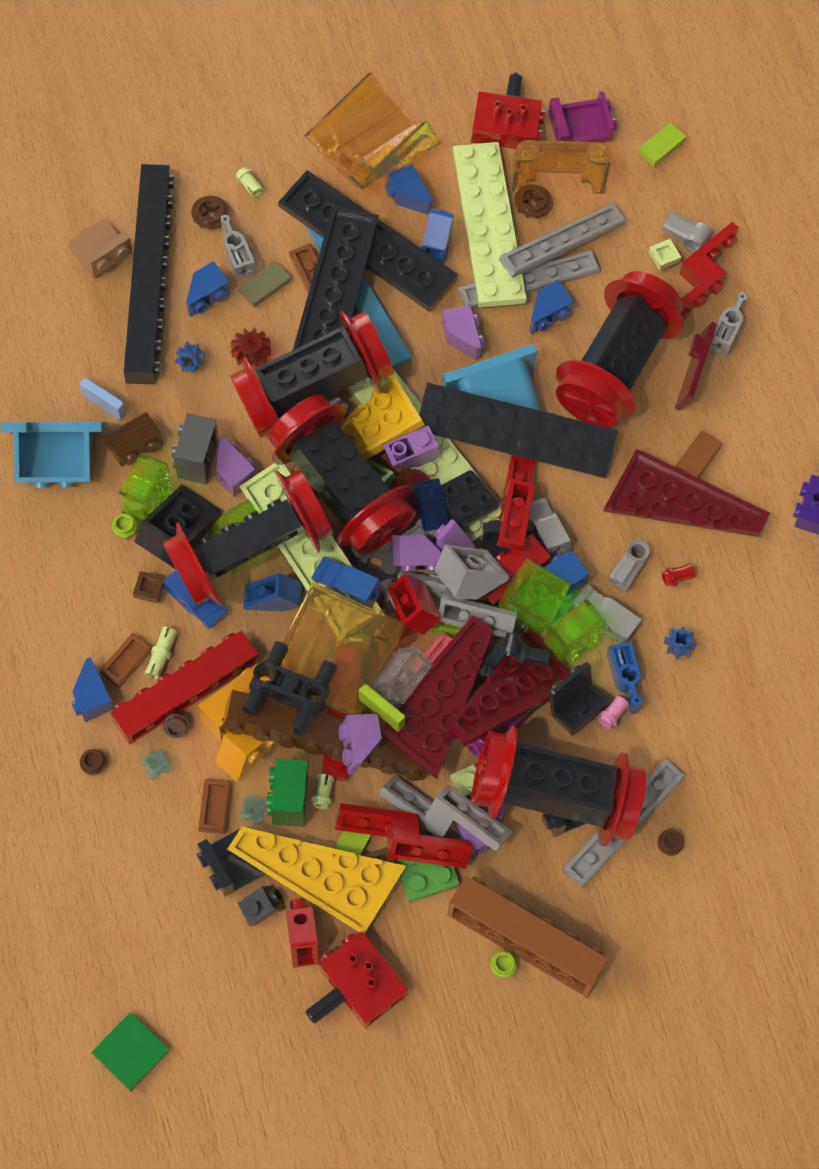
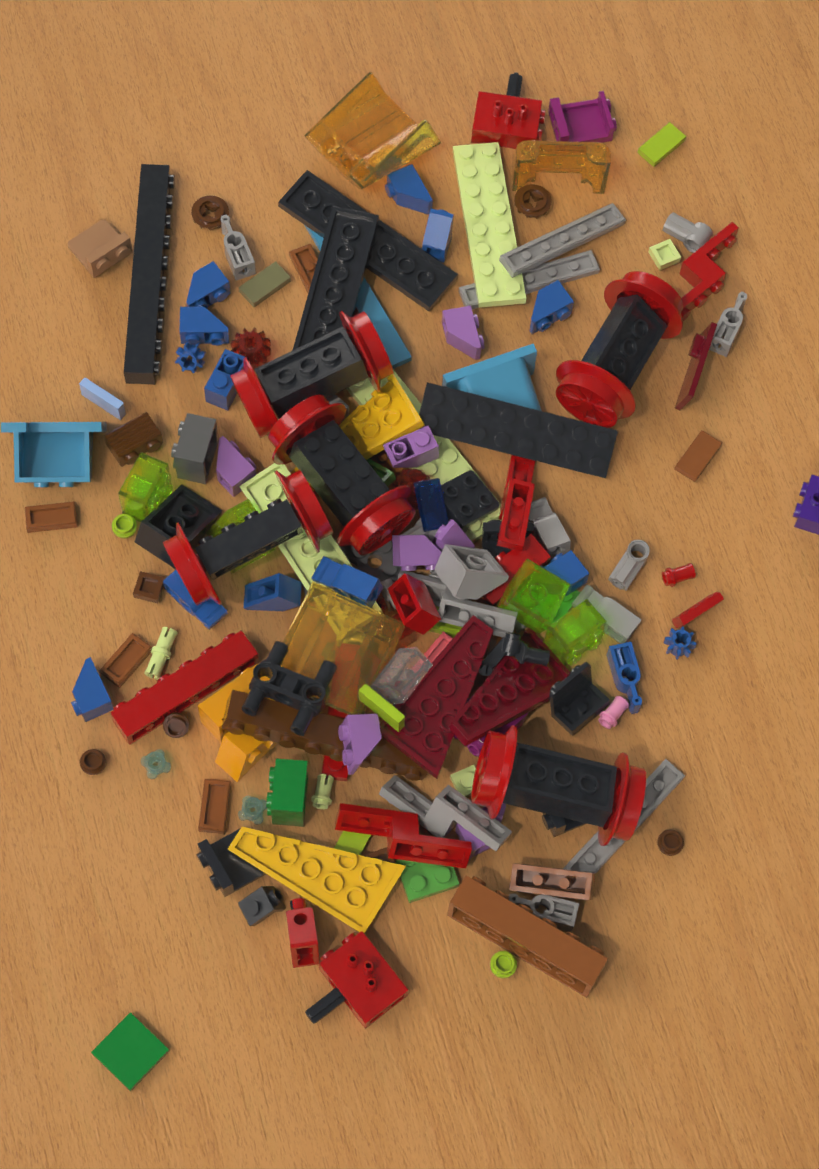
(51, 517): none -> dark orange tile
(201, 327): none -> blue slope
(220, 388): none -> blue slope
(249, 182): yellowish green pin -> none
(552, 881): none -> dark orange brick
(558, 910): none -> light grey piece
(670, 495): dark red wing -> none
(697, 609): none -> red tile

